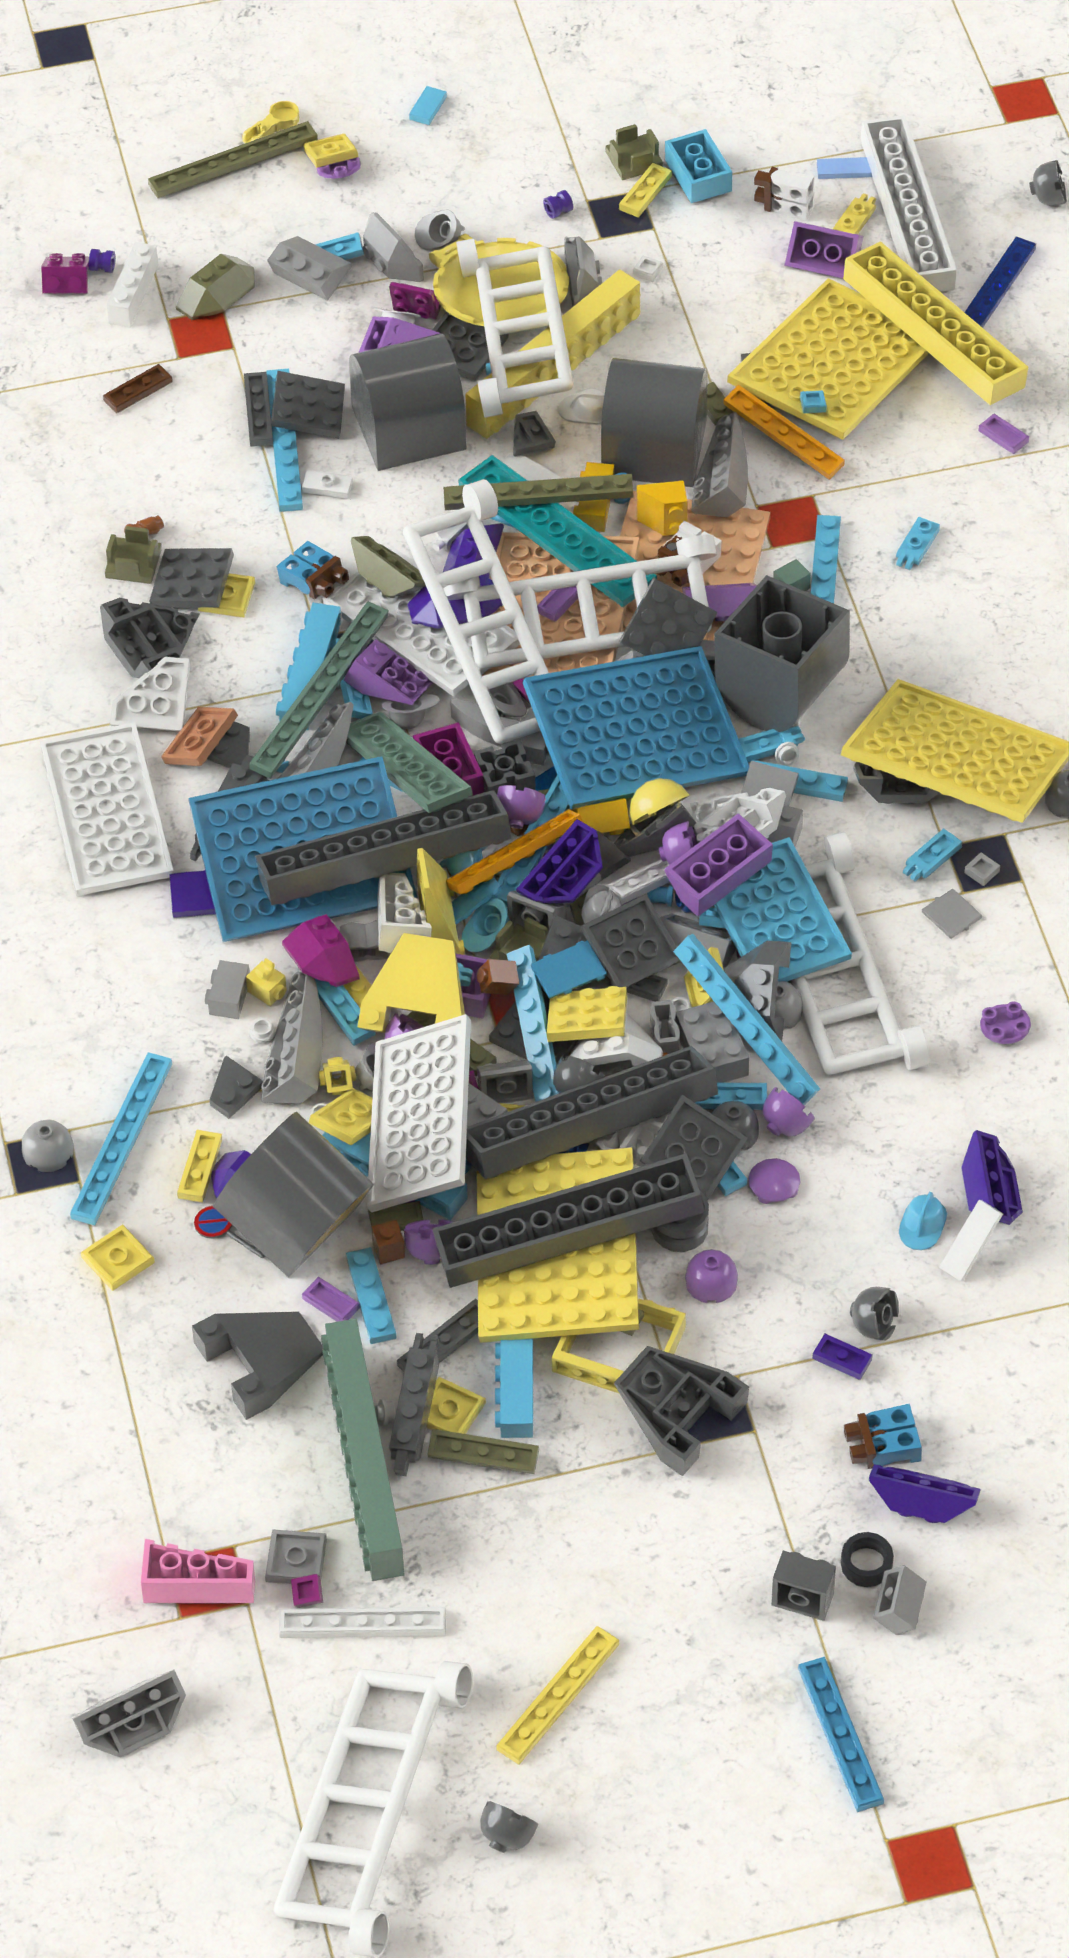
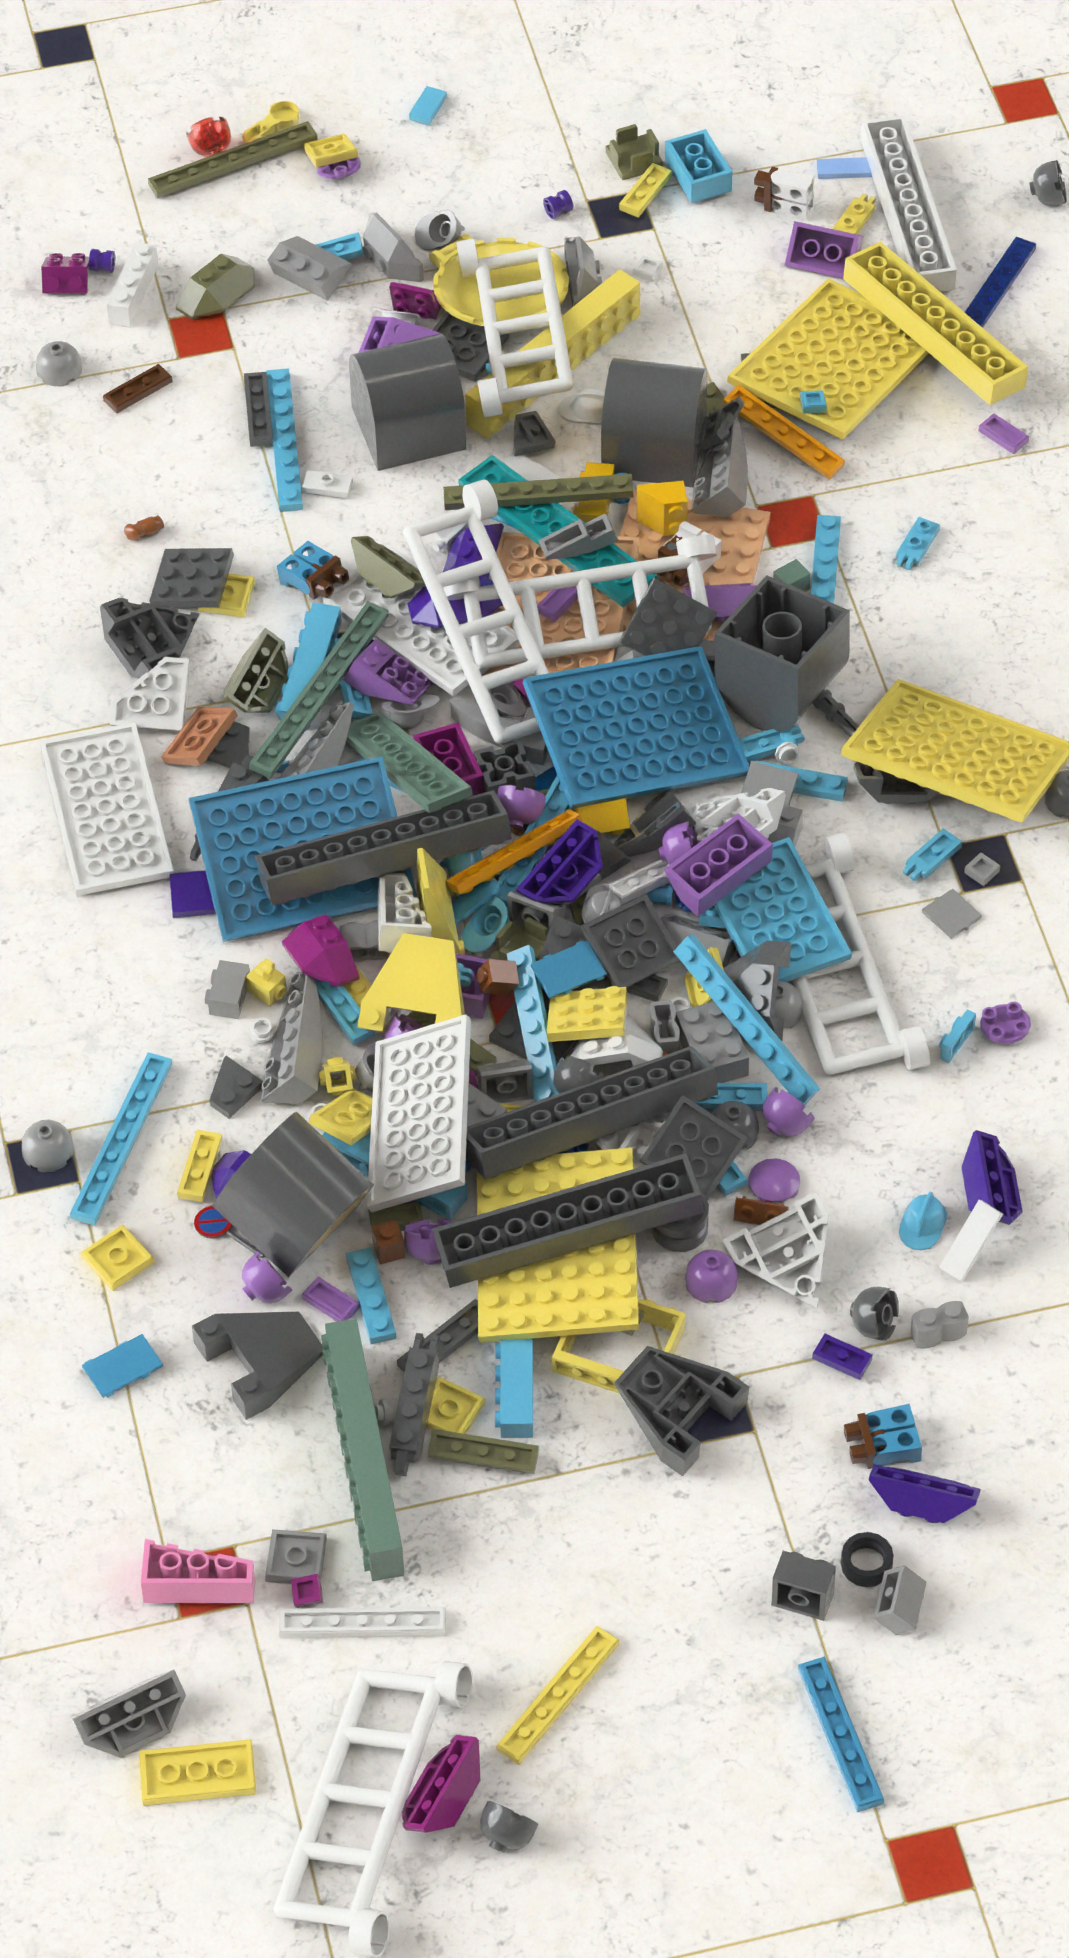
(58, 363): none -> light grey cylinder
(122, 1365): none -> dark azure piece
(133, 556): olive panel -> none
(197, 1772): none -> light yellow tile
(209, 136): none -> clear red cylinder
(259, 675): none -> olive wedge
(263, 1280): none -> medium lavender cylinder
(308, 404): dark grey plate -> none
(444, 1787): none -> magenta wedge
(579, 538): none -> light grey slope
(654, 796): light yellow cylinder -> none
(718, 423): none -> dark grey wing
(755, 1211): none -> dark orange hinge
(786, 1249): none -> white wedge
(835, 712): none -> dark grey pin
(939, 1324): none -> light grey brick
(955, 1039): none -> medium azure plate

